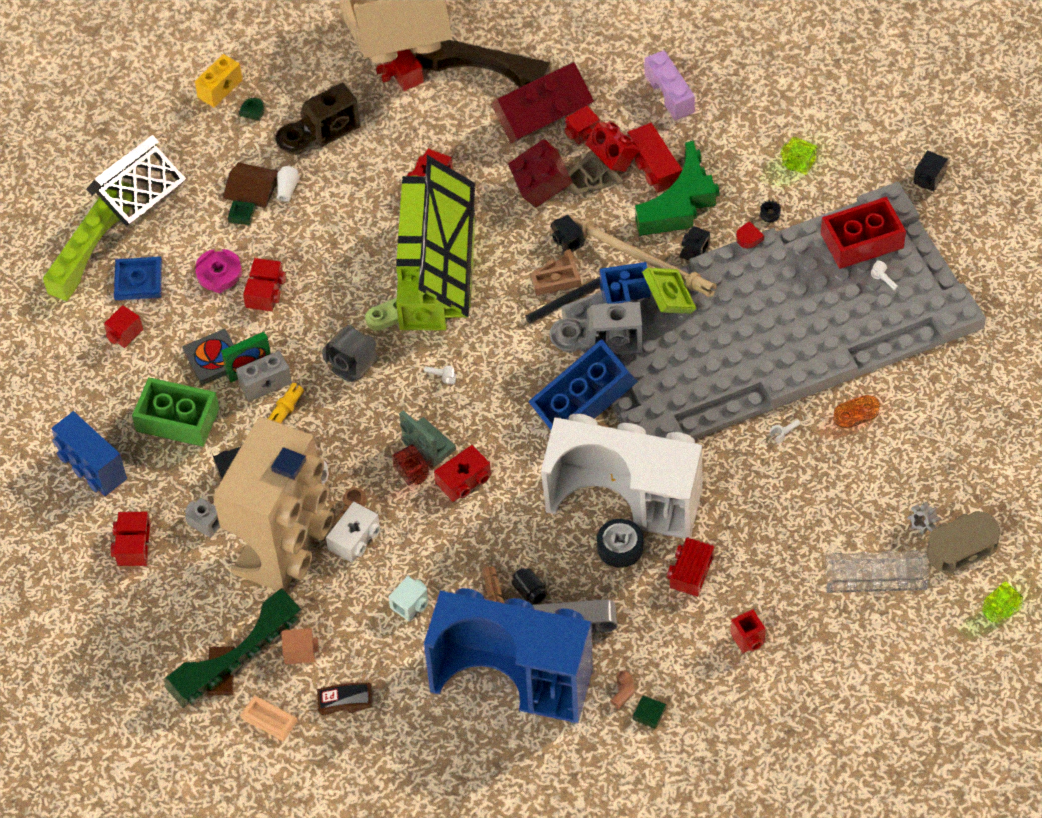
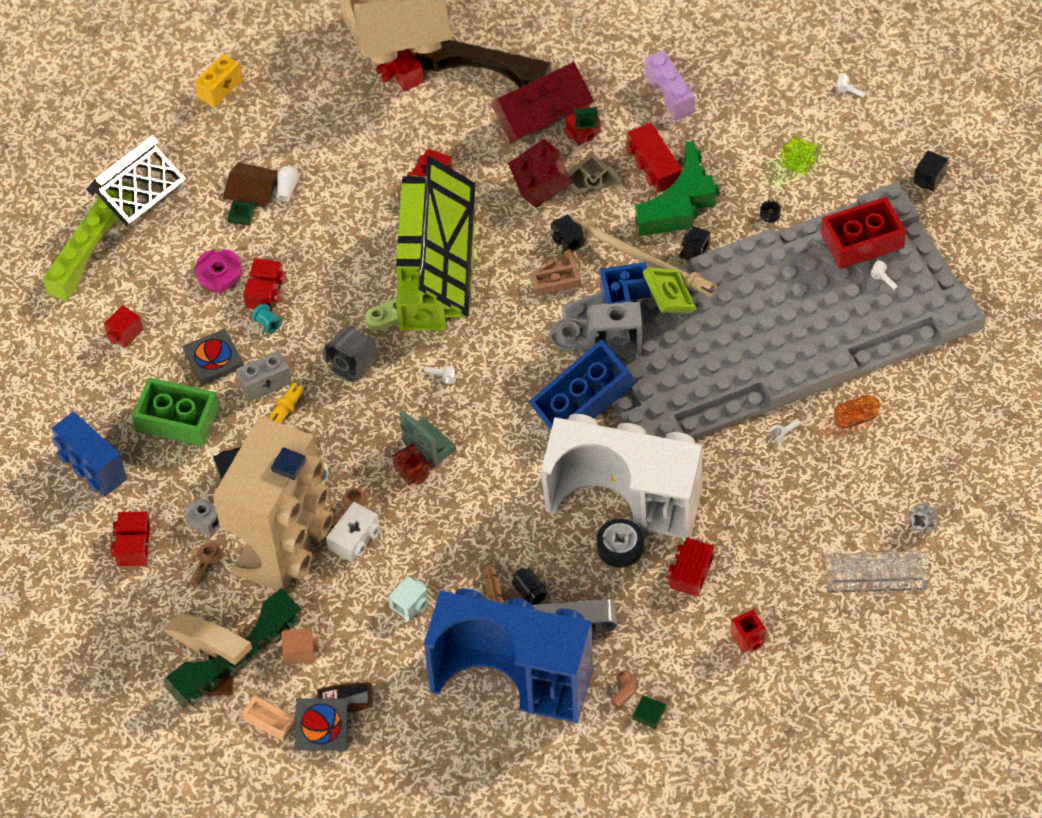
(138, 278): blue tile -> none
(208, 555): none -> medium nougat plate
(208, 637): none -> tan slope
(244, 353): green tile -> none
(252, 108): dark green tile -> none
(266, 318): none -> teal bush
(321, 724): none -> tile
(322, 121): dark brown brick -> none
(462, 473): red brick -> none
(567, 298): black bar -> none
(586, 118): none -> dark green tile
(612, 146): red brick -> none
(749, 236): red tile -> none
(843, 86): none -> white hand
(963, 541): dark tan brick -> none
(1002, 603): clear neon green brick -> none

